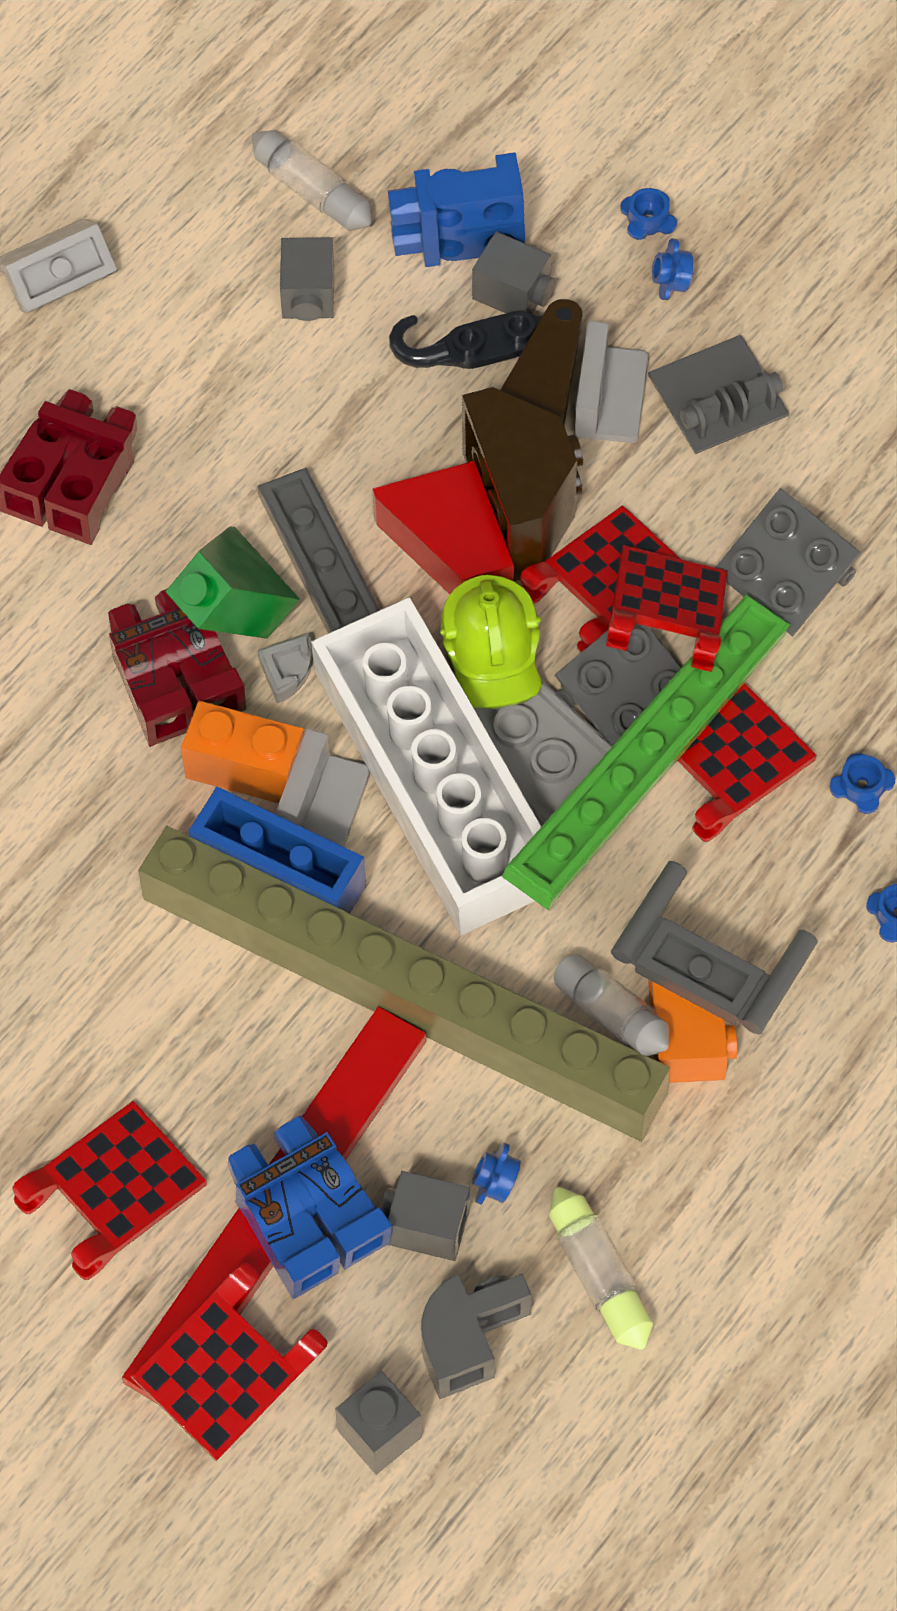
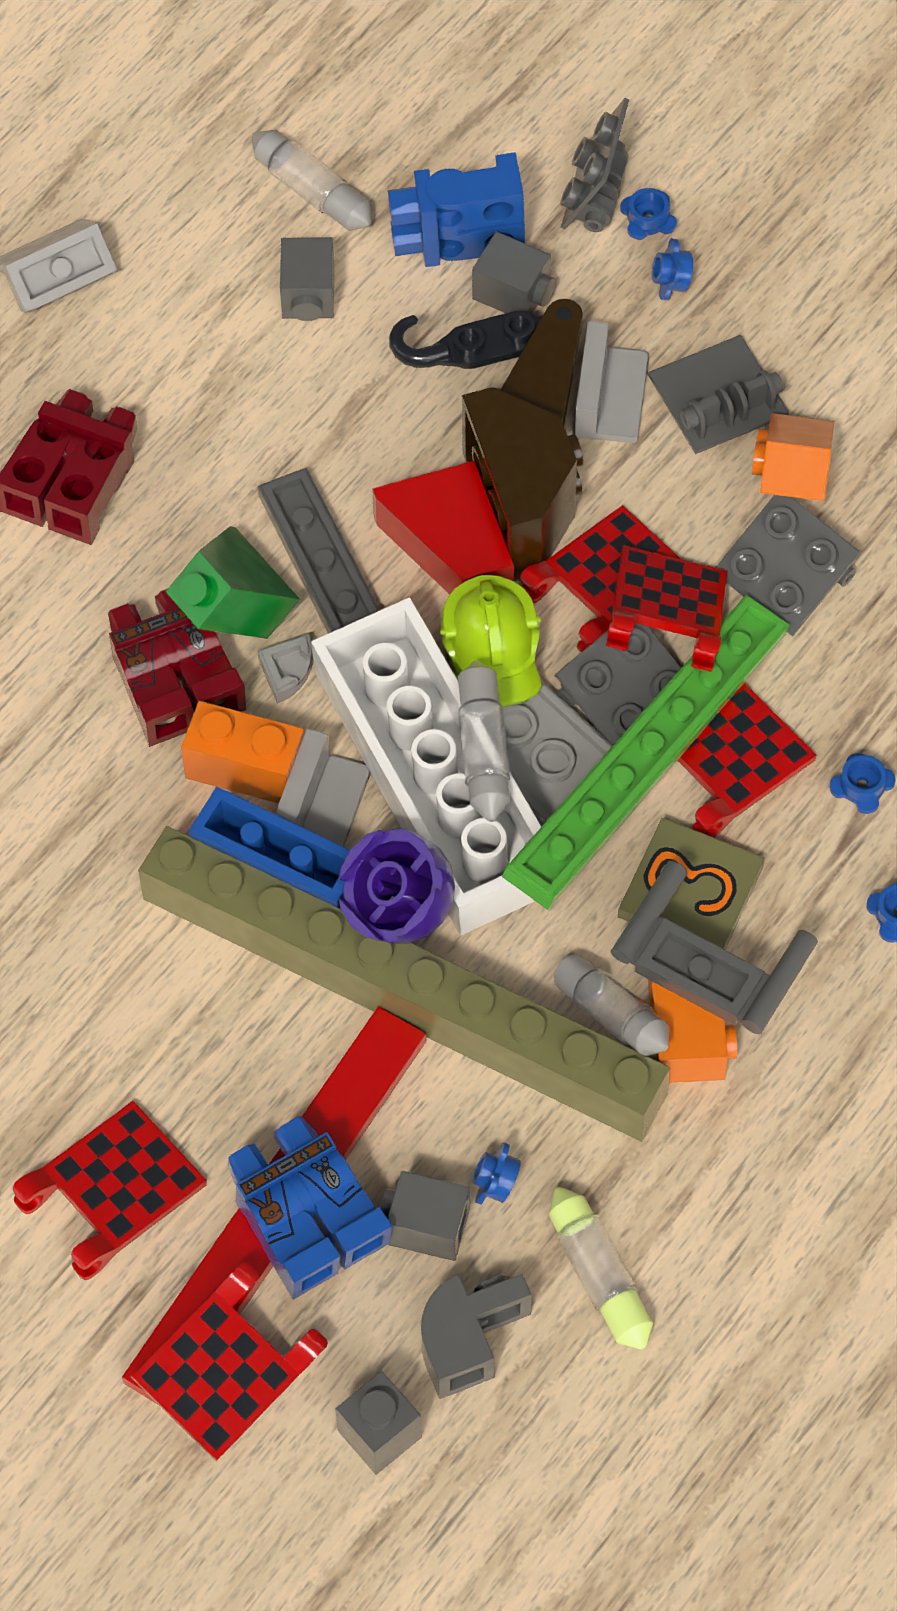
(396, 886): none -> dark purple cylinder
(483, 740): none -> piece
(599, 172): none -> dark grey hinge
(715, 884): none -> olive tile
(794, 456): none -> orange brick

